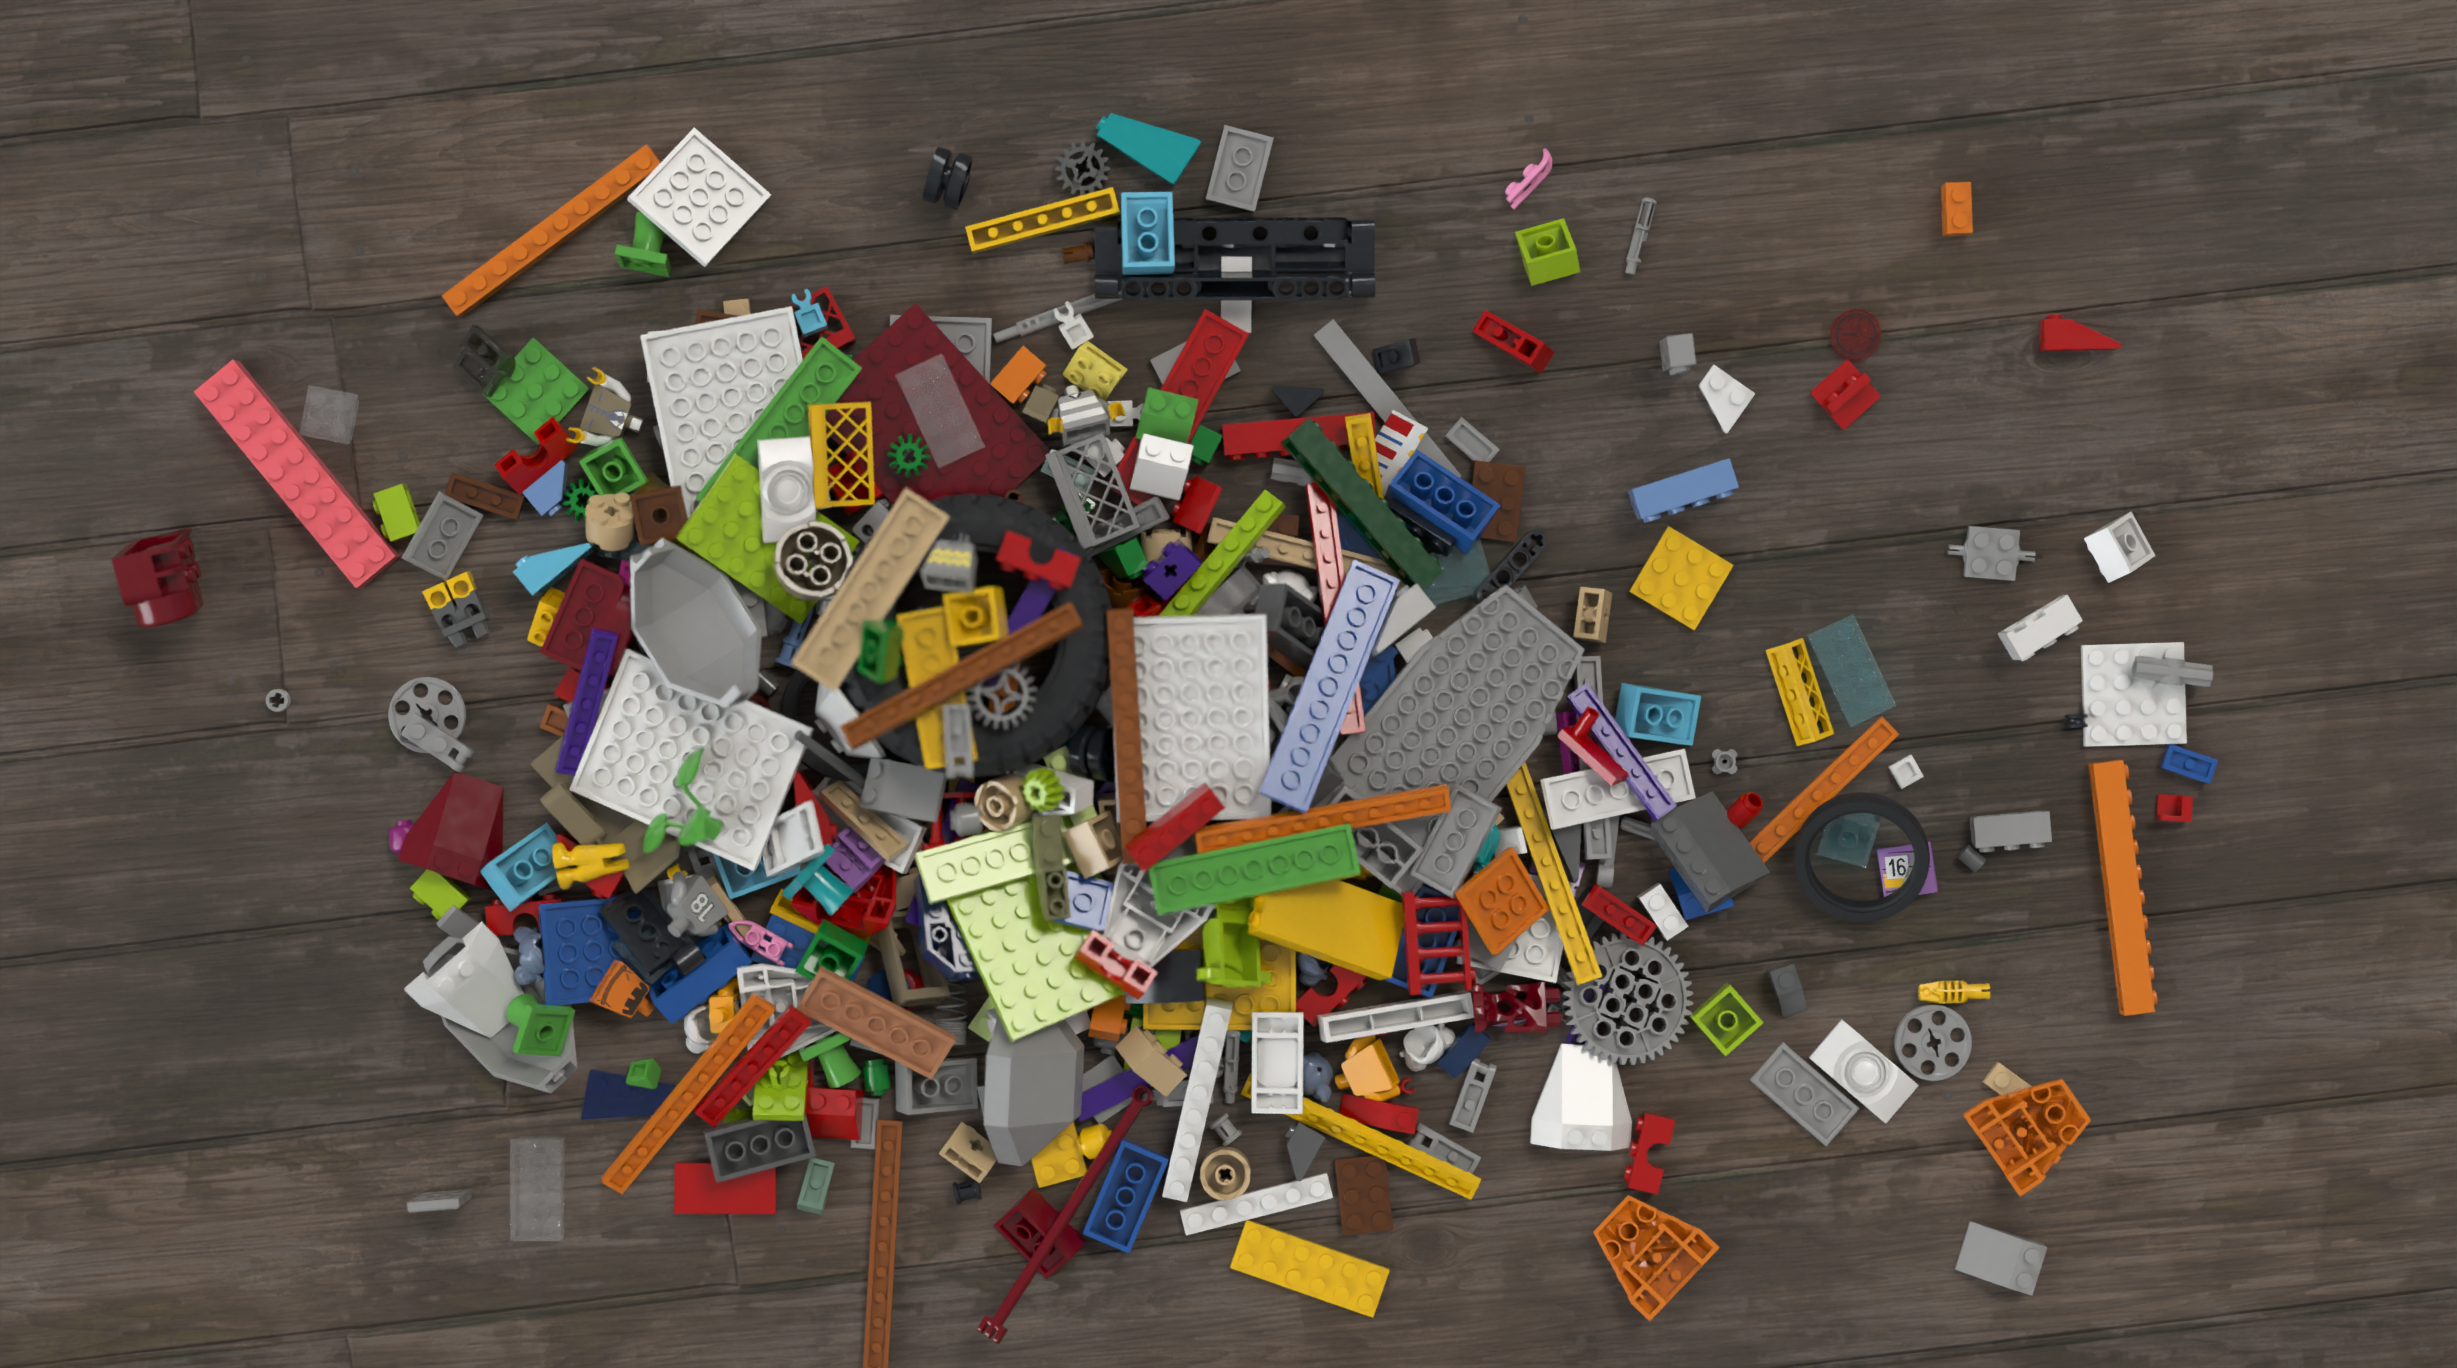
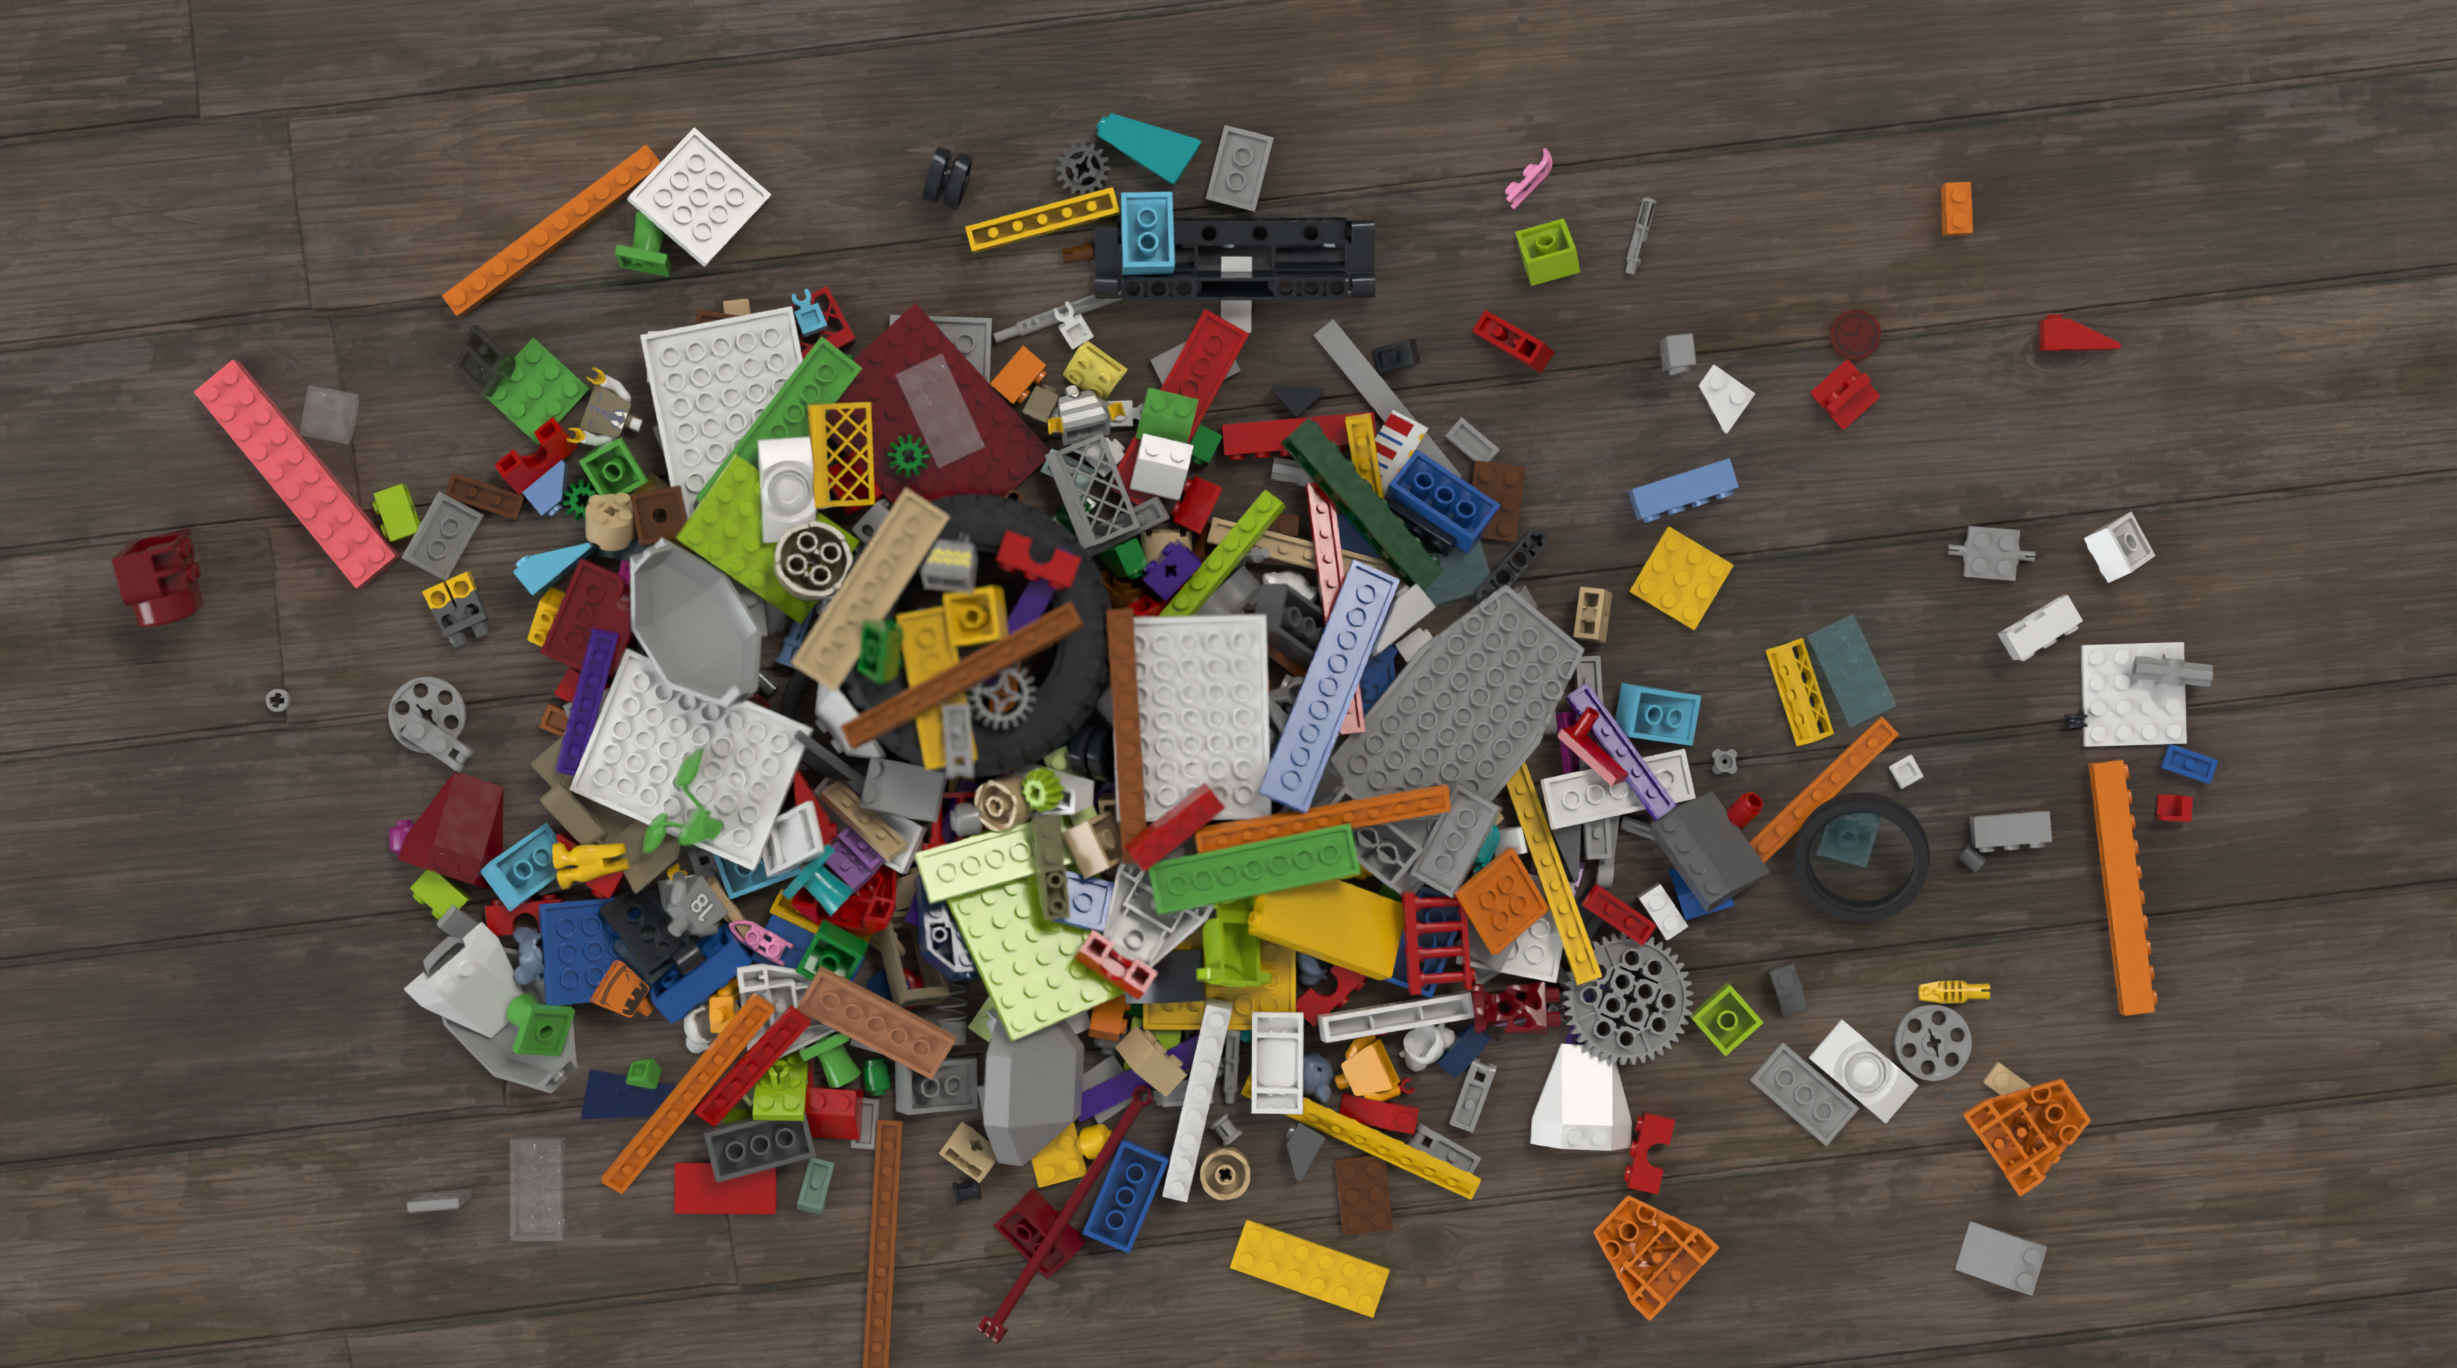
(1256, 1203): white plate -> none
(1897, 865): slope -> none

